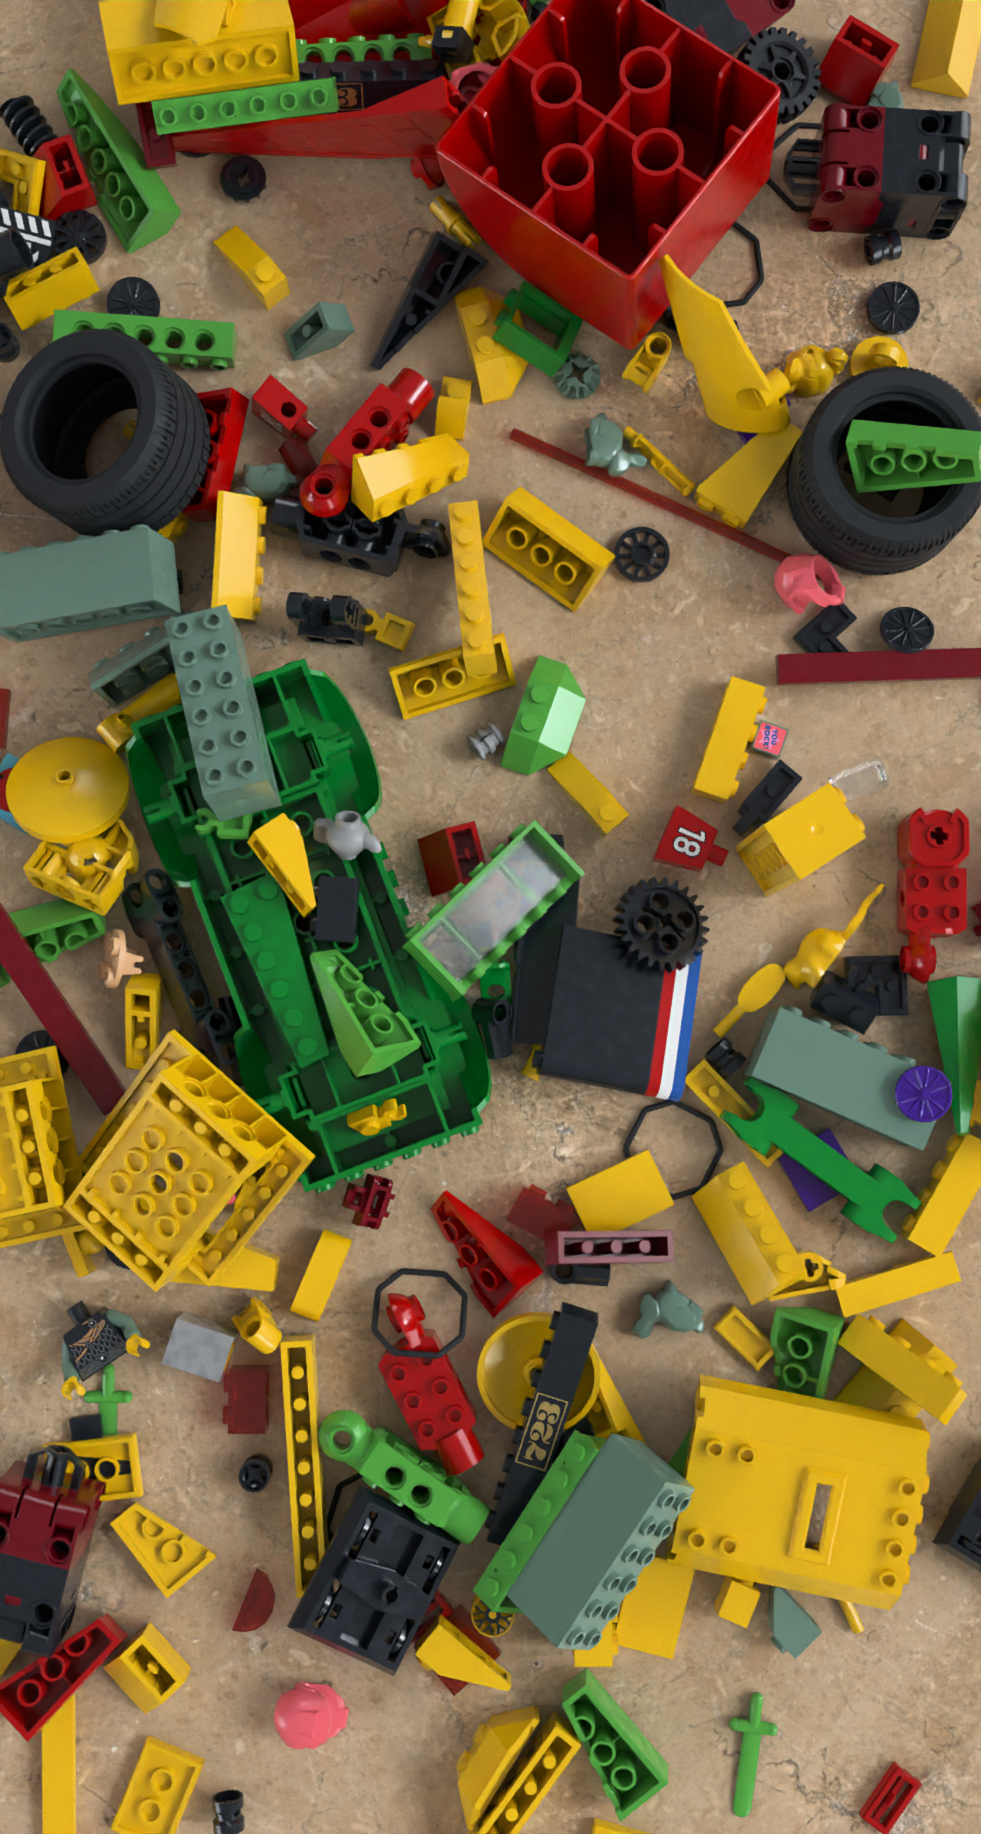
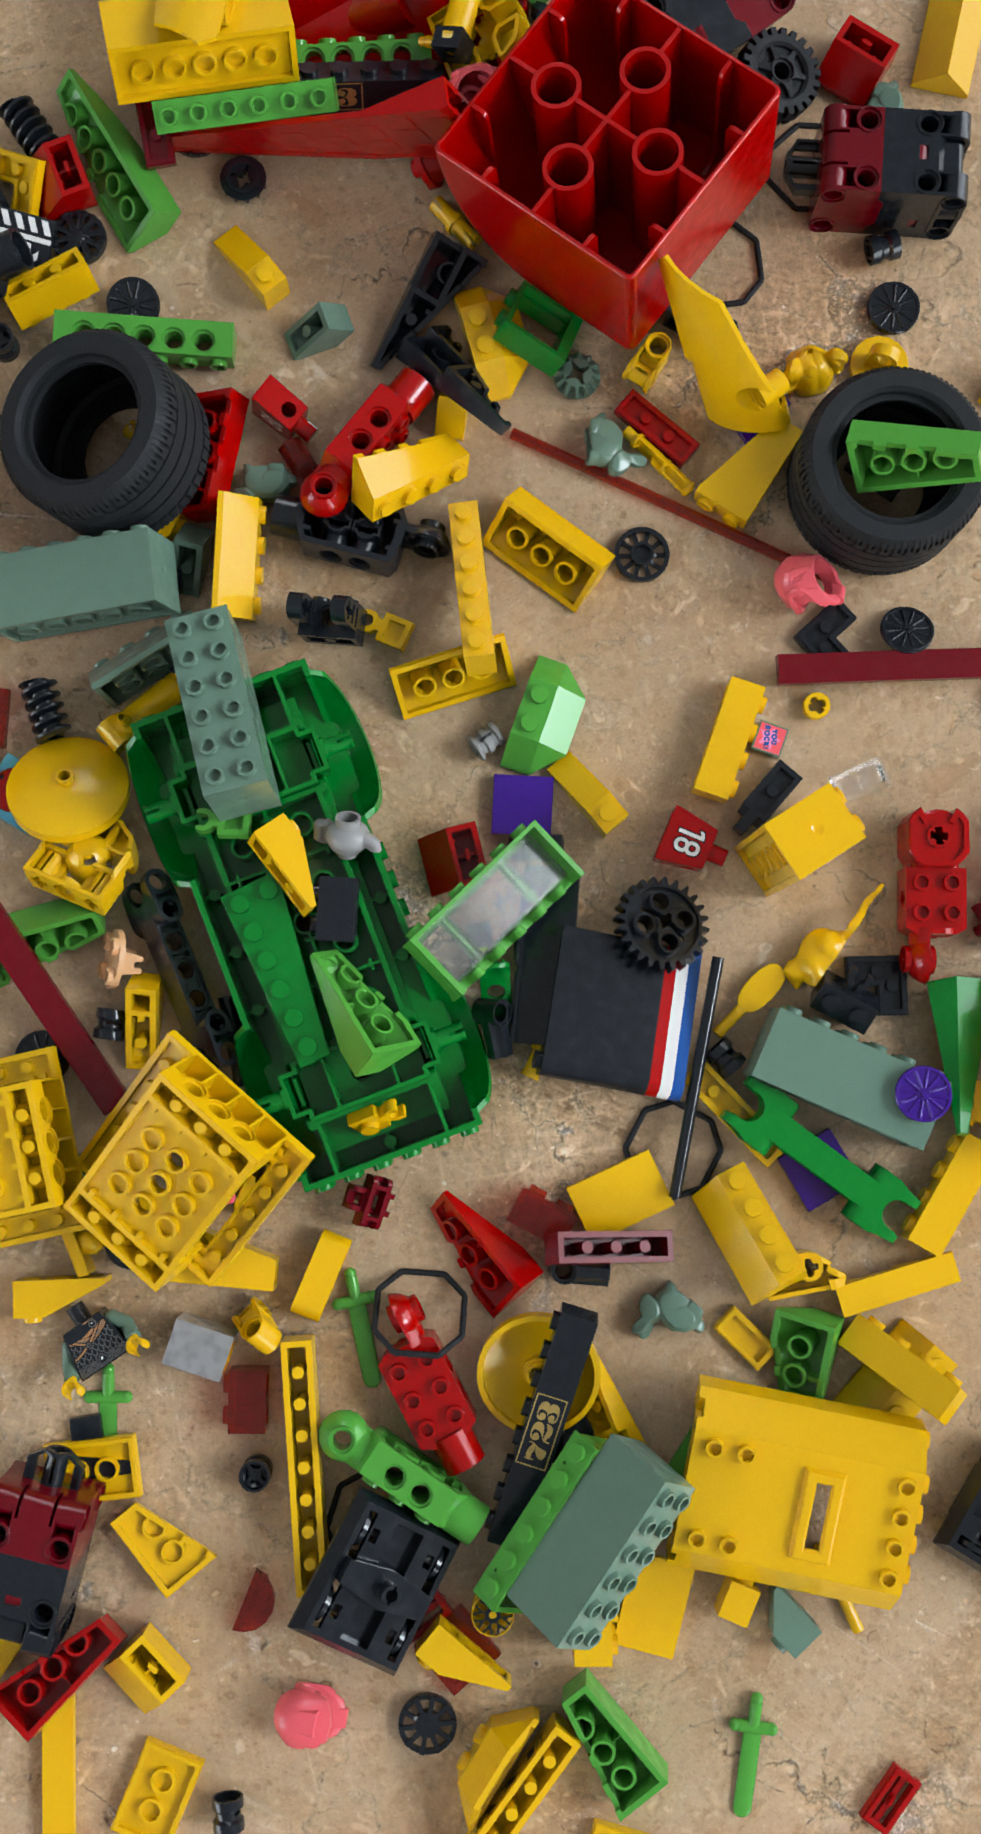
(43, 1295): none -> yellow slope
(44, 709): none -> black piece
(109, 1031): none -> black wheel
(193, 556): none -> sand green slope
(361, 1327): none -> bright green sword
(427, 1723): none -> black wheel
(445, 368): none -> black wedge
(521, 800): none -> dark purple tile
(656, 428): none -> red tile
(696, 1077): none -> black piece
(818, 696): none -> yellow bush

